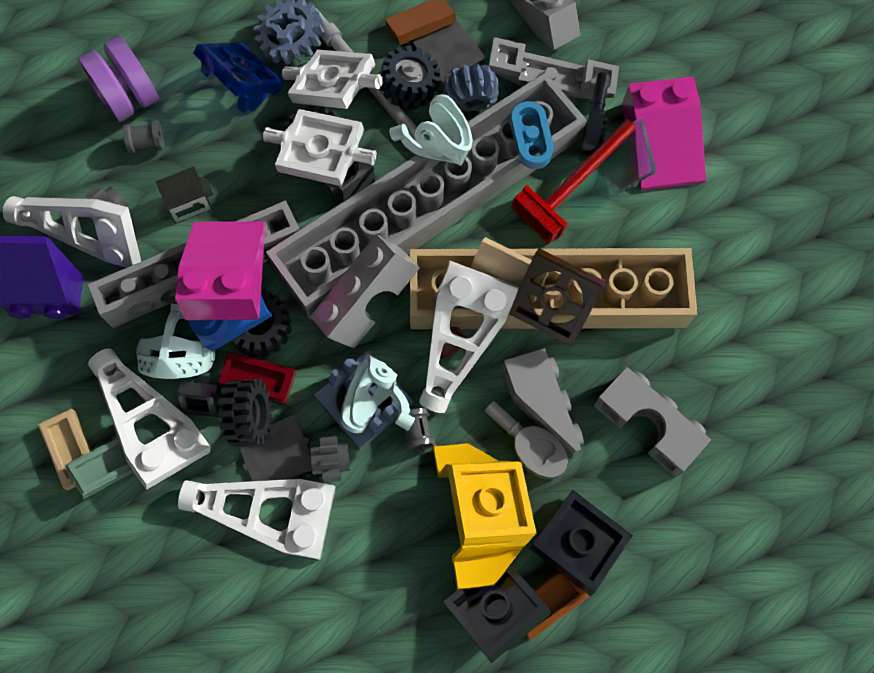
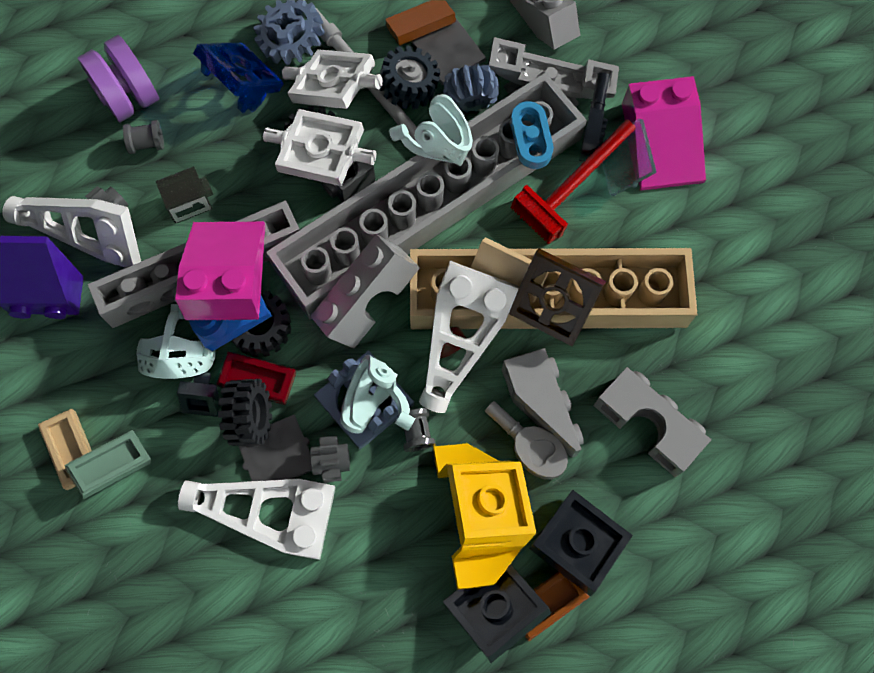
(166, 453): white plate -> none

